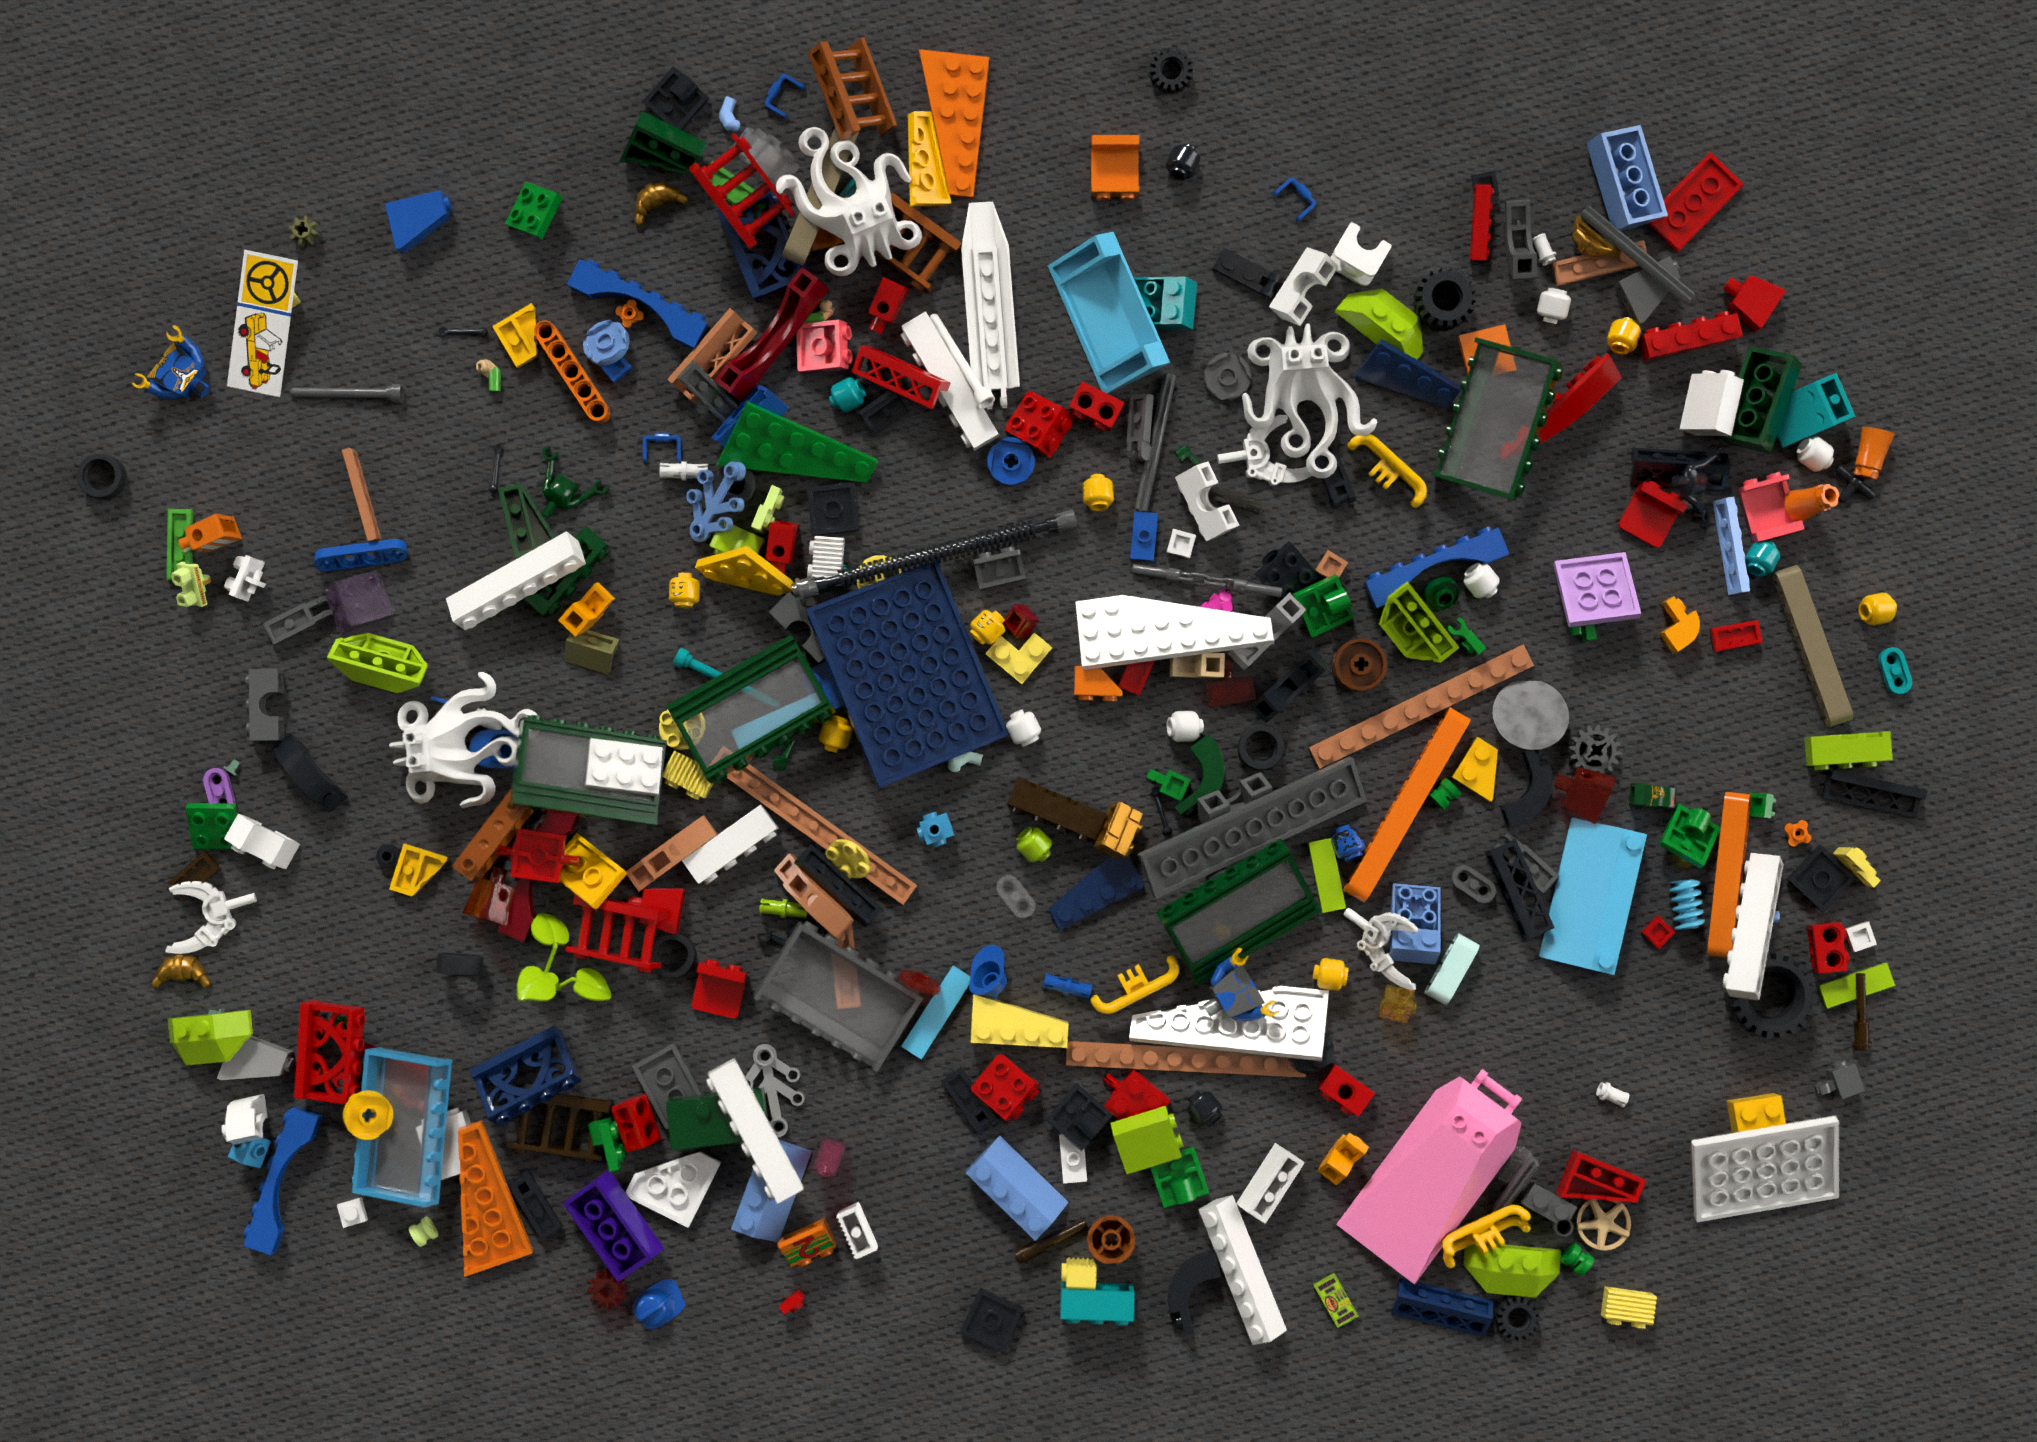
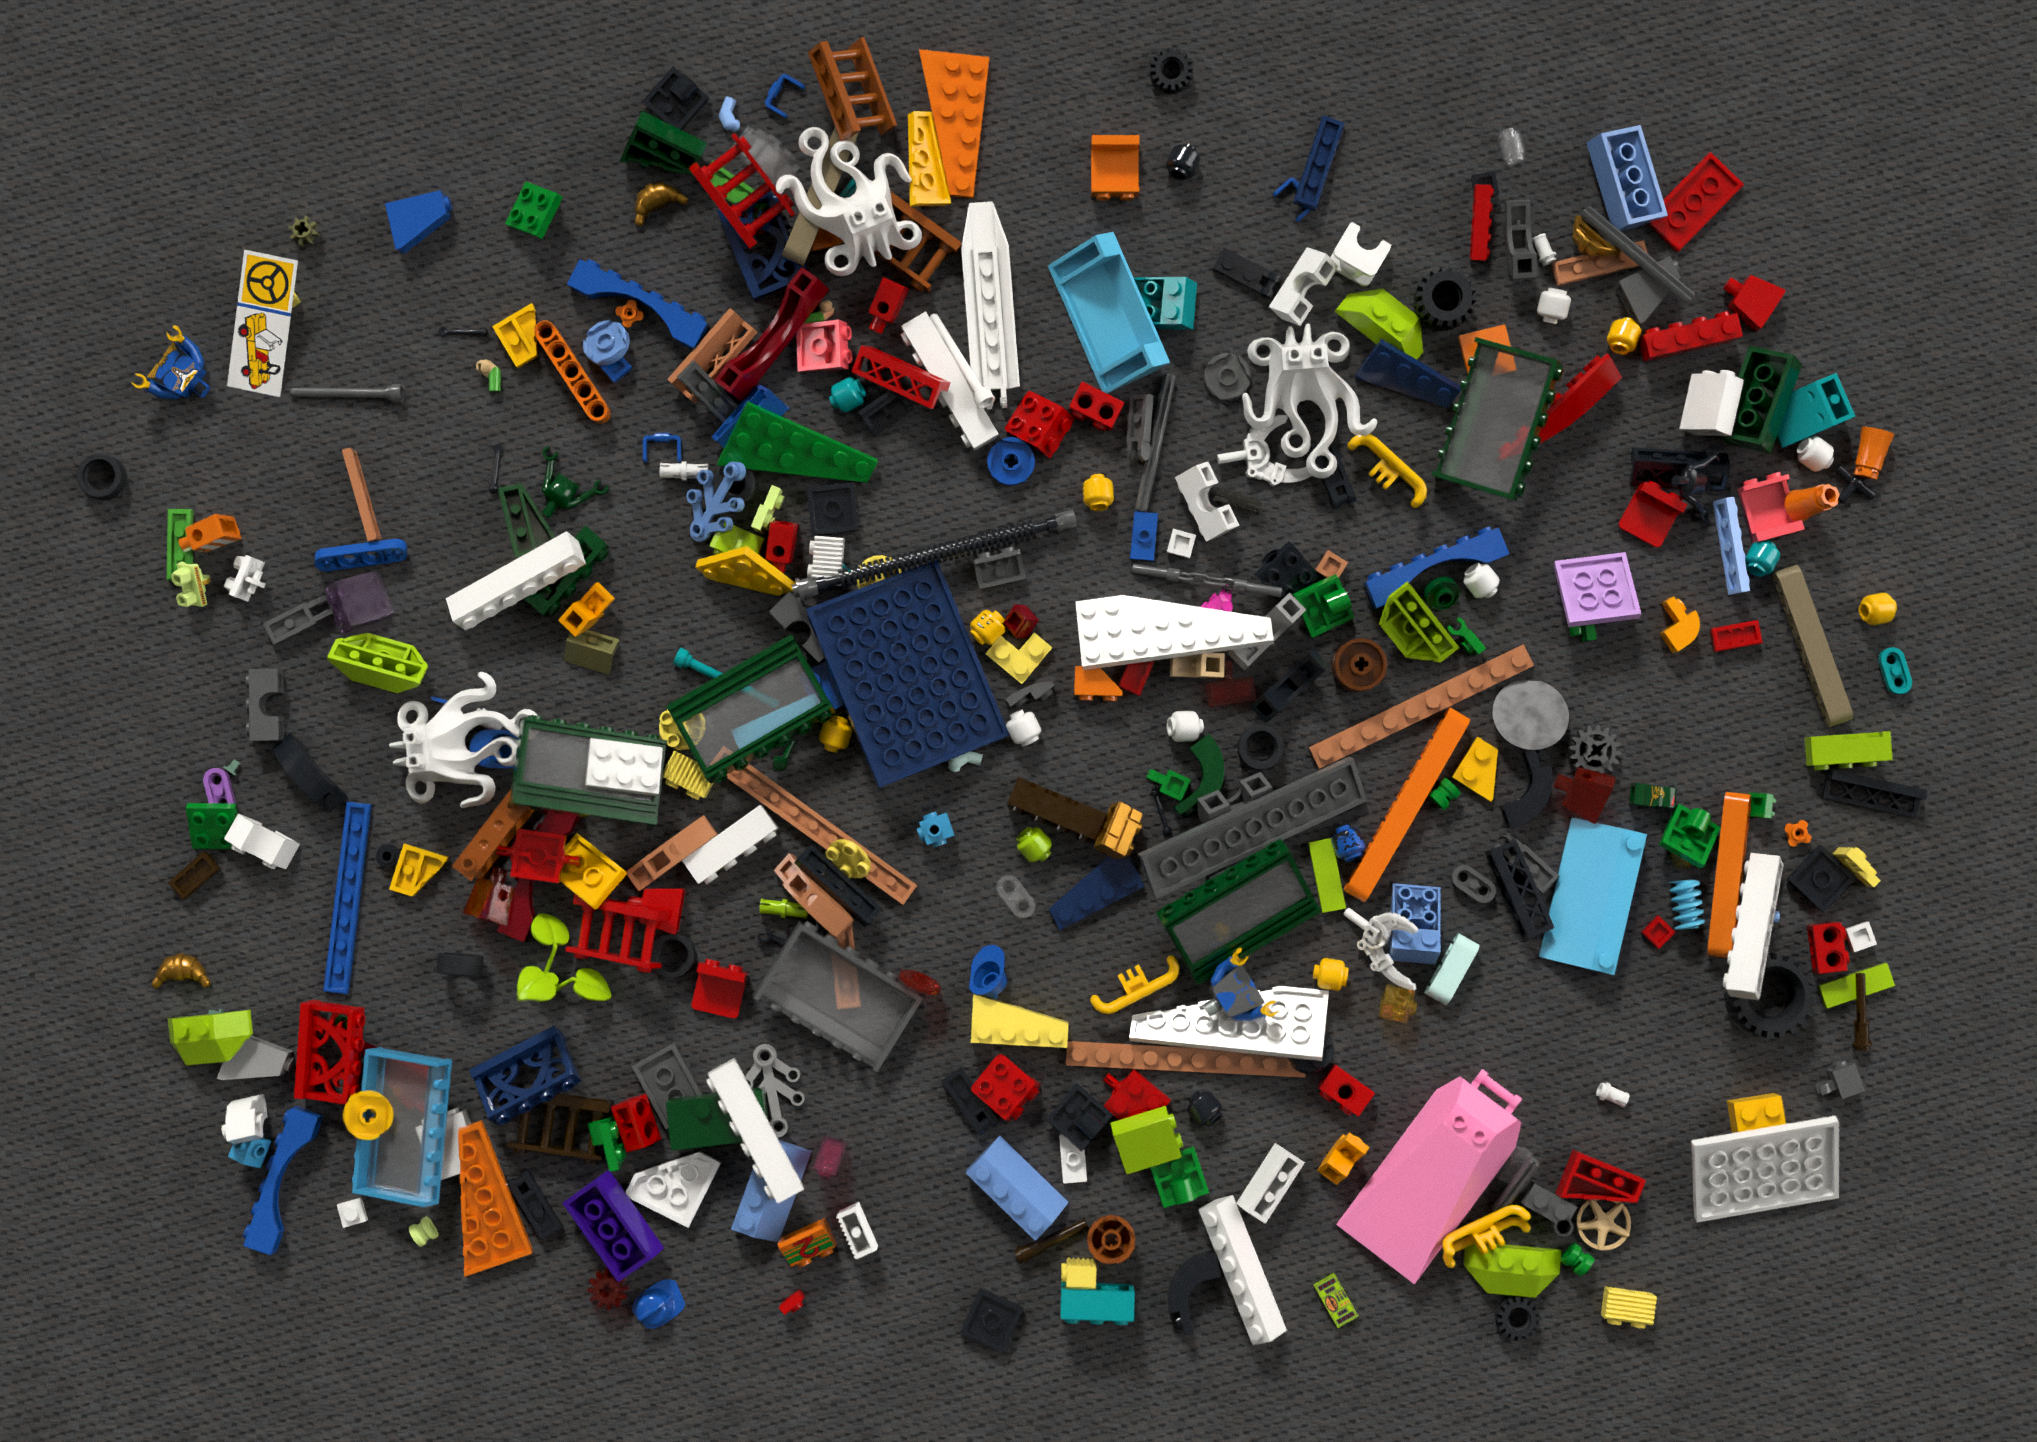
(216, 911): white bar -> none
(347, 898): none -> blue tile
(684, 591): yellow head -> none
(936, 1012): medium azure tile -> none
(1039, 690): none -> dark grey slope
(1067, 986): blue pin -> none
(1184, 453): dark green hand -> none
(1318, 163): none -> dark blue tile
(1444, 1304): dark blue fence -> none
(1511, 146): none -> clear brick

